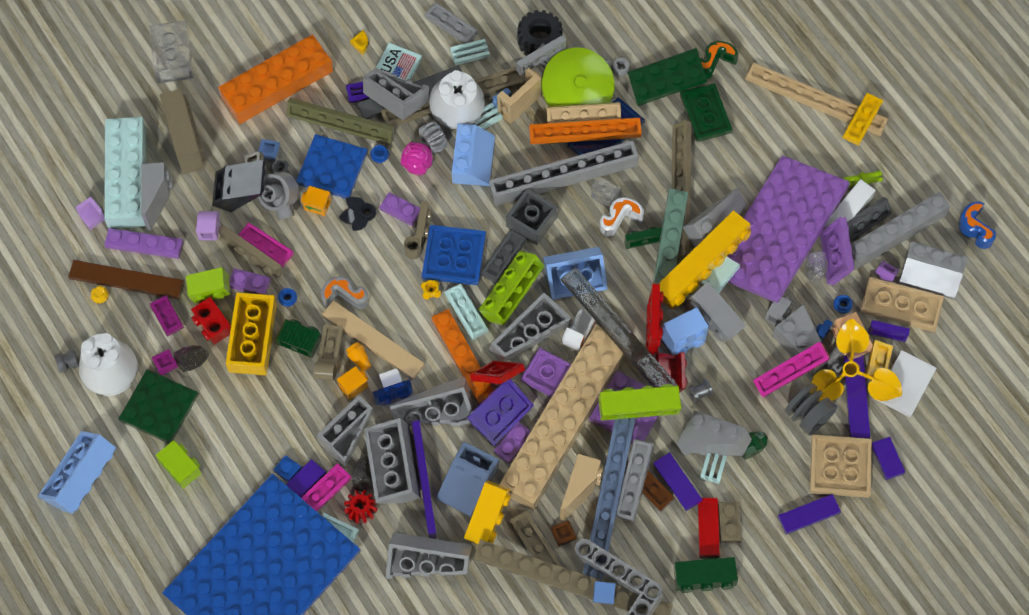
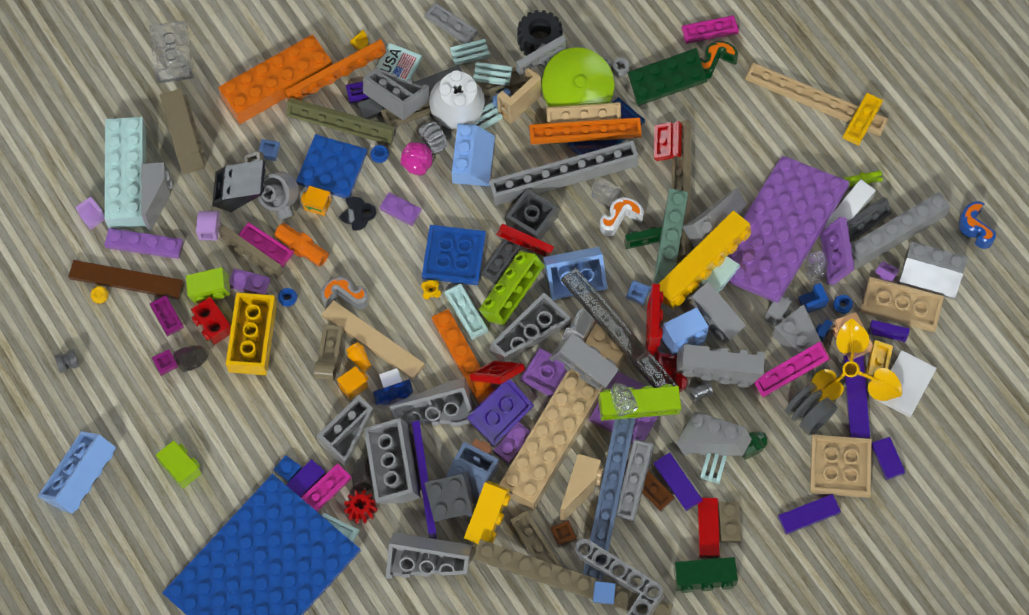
(109, 373): white cone -> none
(158, 406): dark green plate -> none
(280, 165): dark grey plate -> none
(299, 338): dark green brick -> none
(301, 244): none -> orange piece
(332, 73): none -> orange plate
(422, 231): dark tan plate -> none
(450, 496): none -> dark grey brick
(484, 446): none -> nougat plate
(493, 71): none -> light aqua tile
(524, 240): none -> red tile
(585, 361): none -> light grey wedge
(623, 399): none -> clear rock
(638, 292): none -> medium blue tile
(667, 140): none -> plate
(706, 112): dark green plate -> none
(709, 29): none -> dark pink tile
(720, 365): none -> light grey wedge
(814, 300): none -> blue panel
(833, 364): light grey arm -> none

